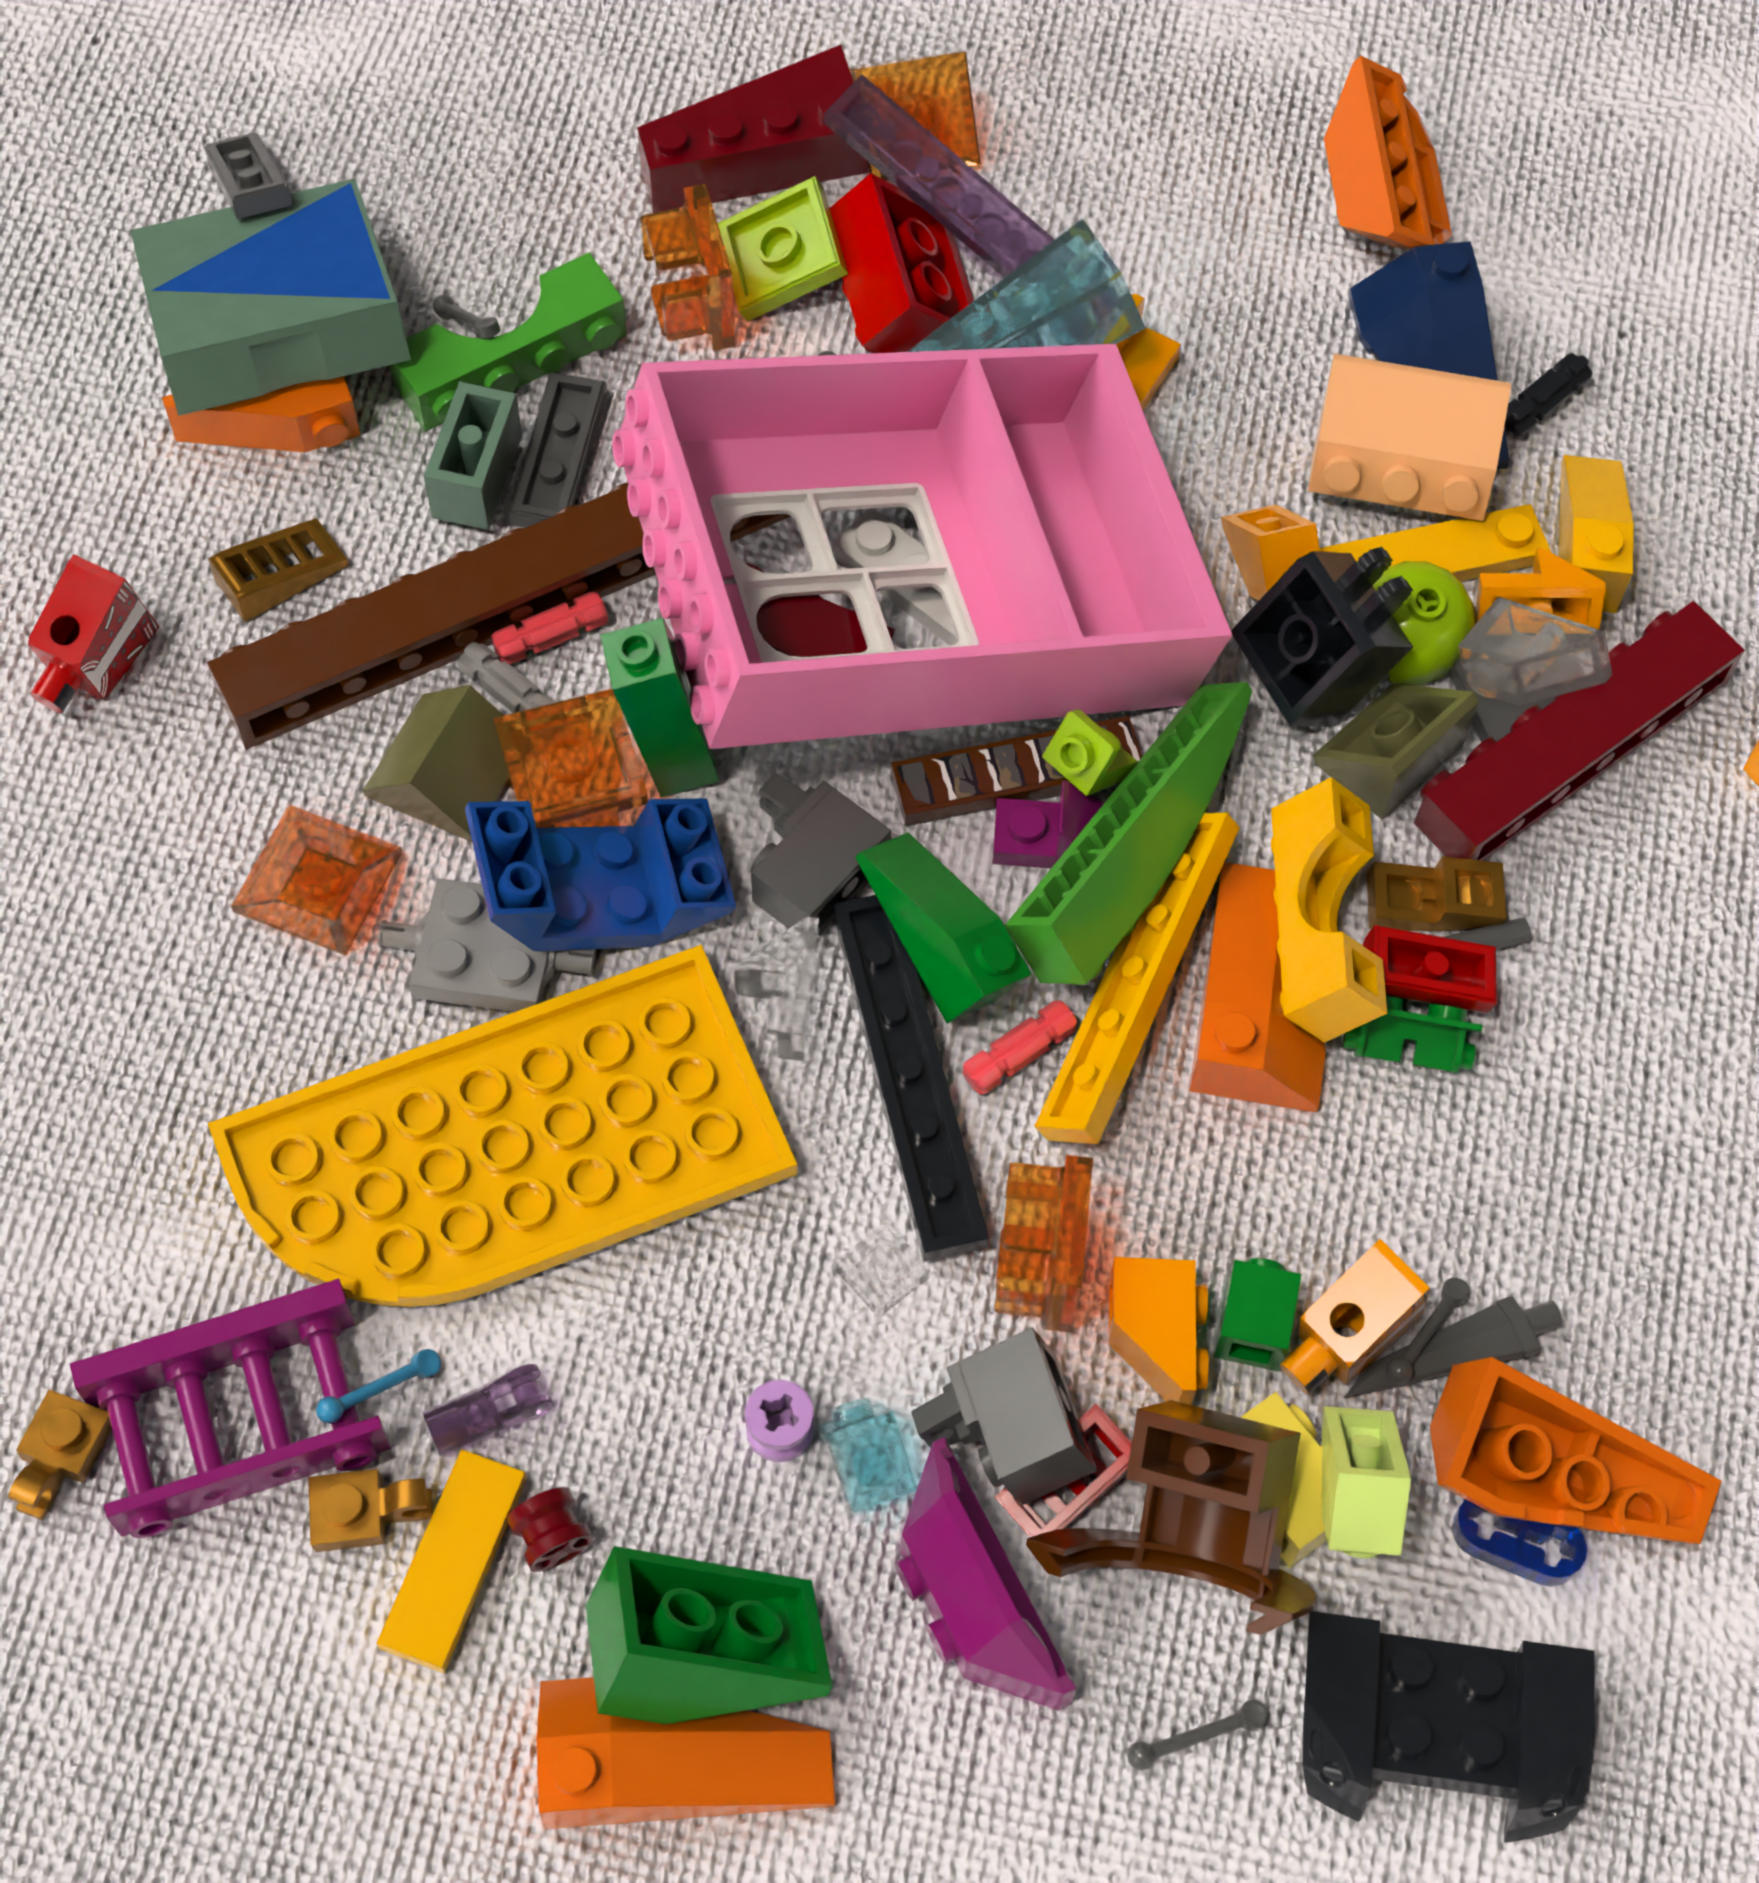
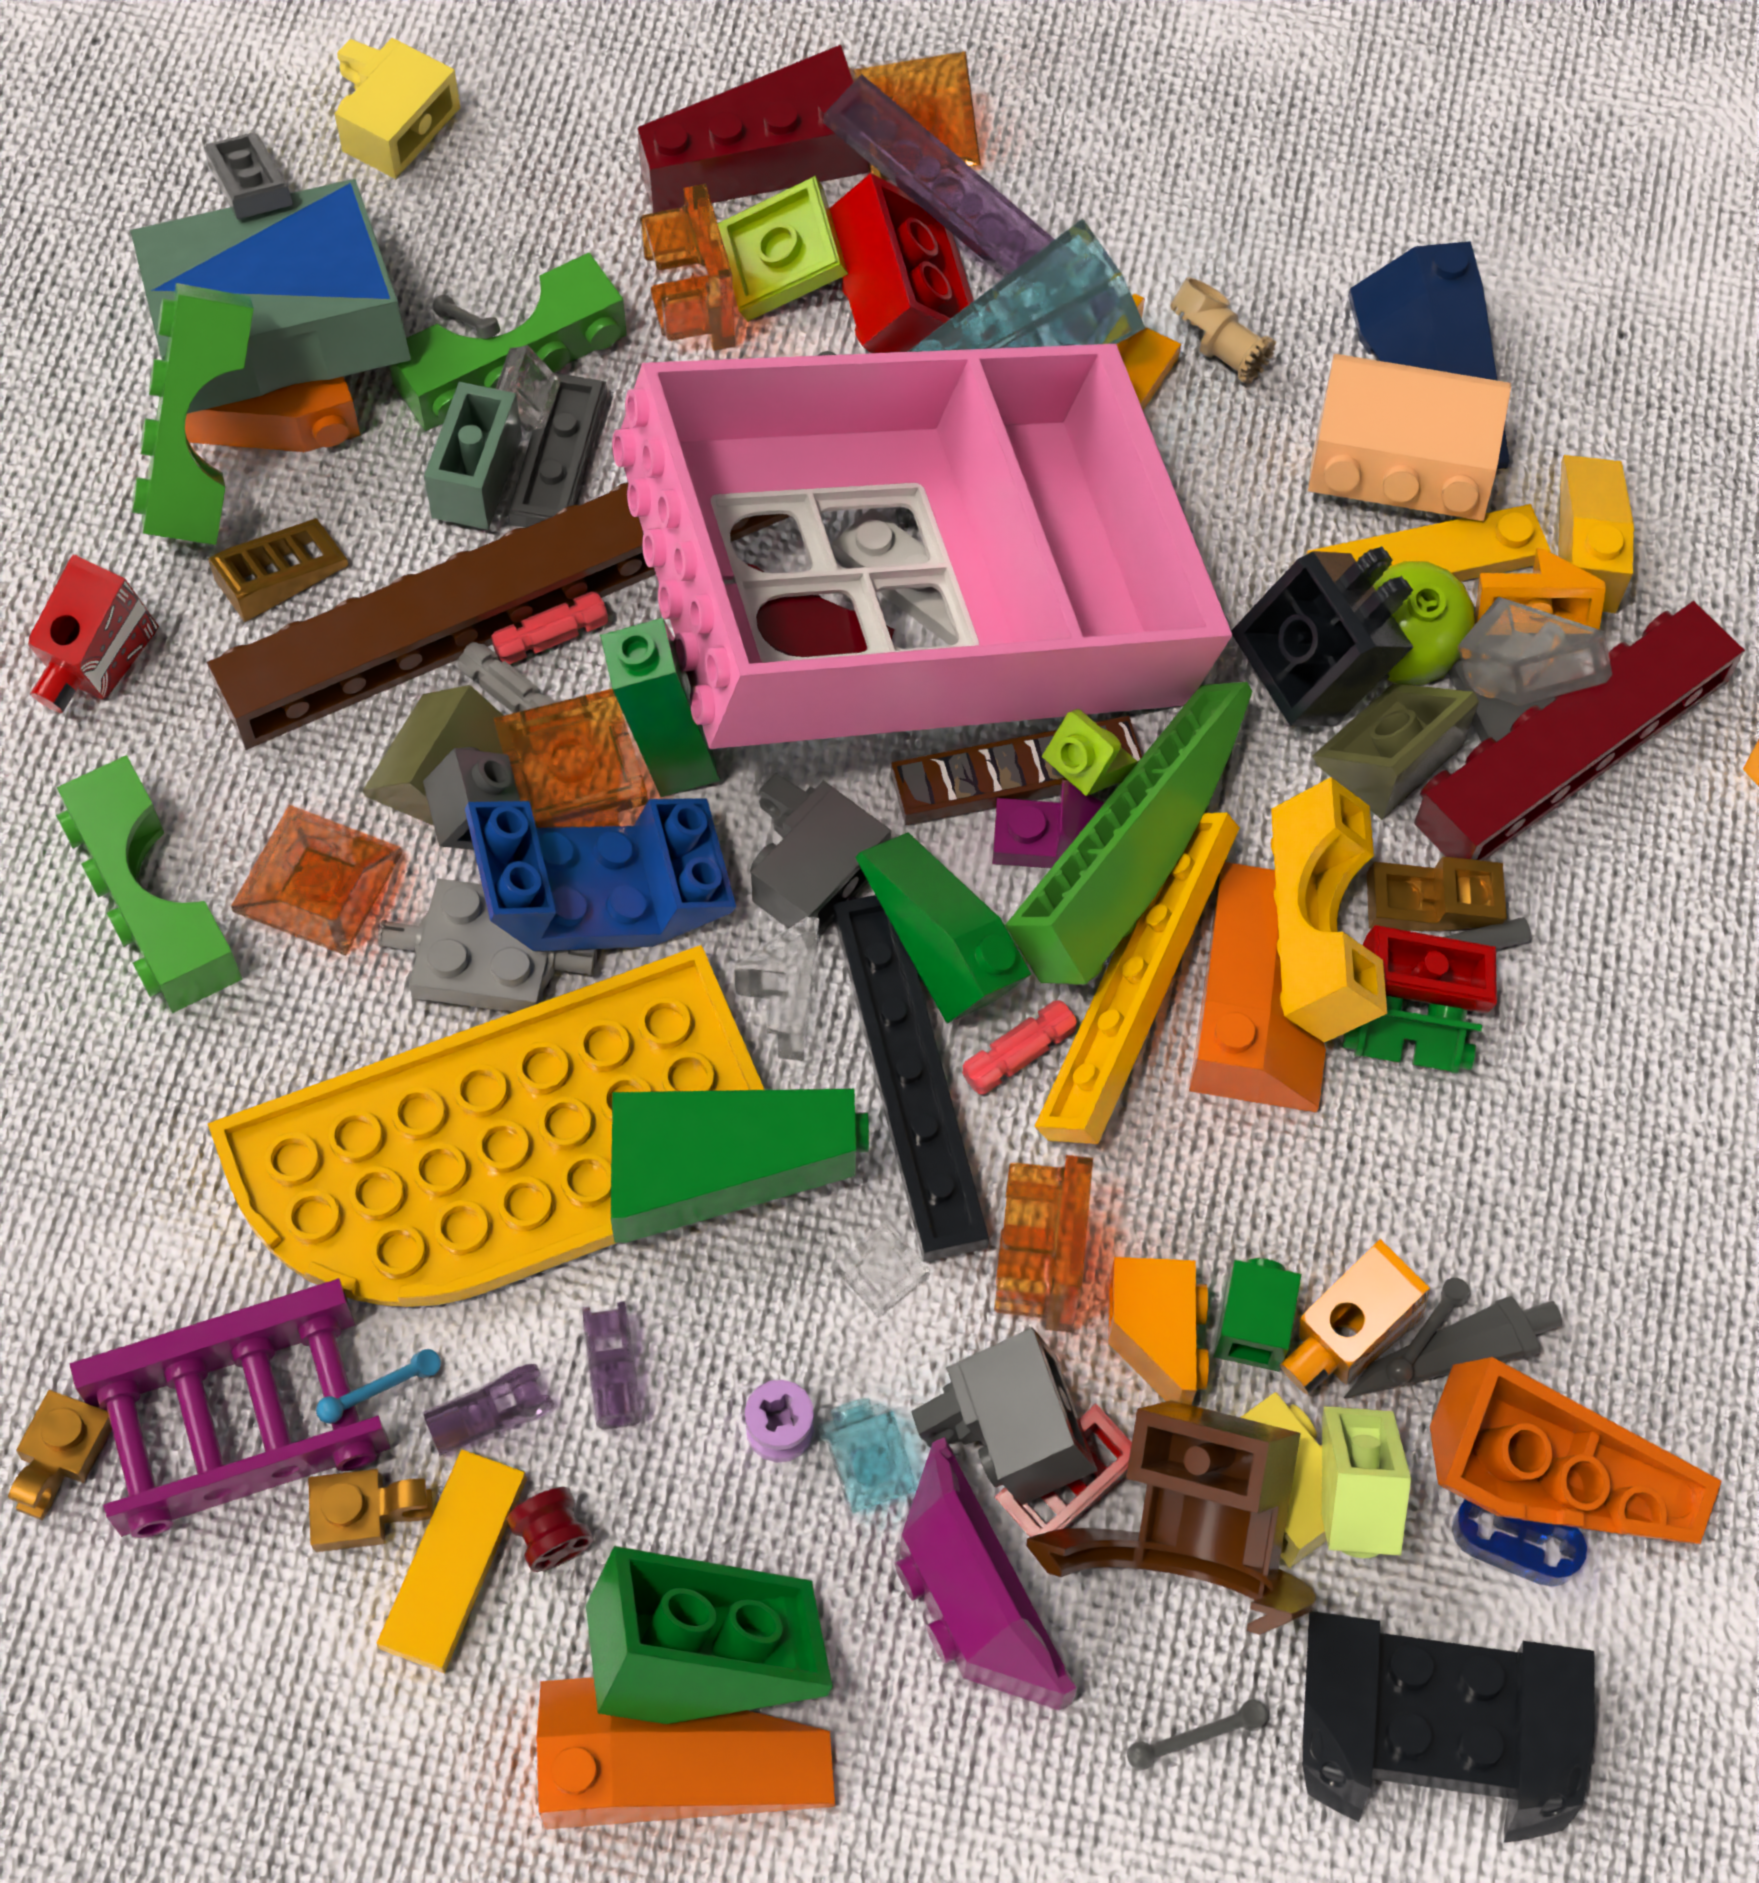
(178, 941): none -> bright green arch
(205, 339): none -> bright green arch
(396, 104): none -> light yellow hinge
(463, 778): none -> dark grey brick
(533, 384): none -> clear plate
(612, 1371): none -> clear purple bar
(724, 1151): none -> green slope
(1223, 333): none -> tan connector
(1268, 544): light orange slope -> none
(1384, 162): orange wedge -> none
(1546, 394): black axle -> none

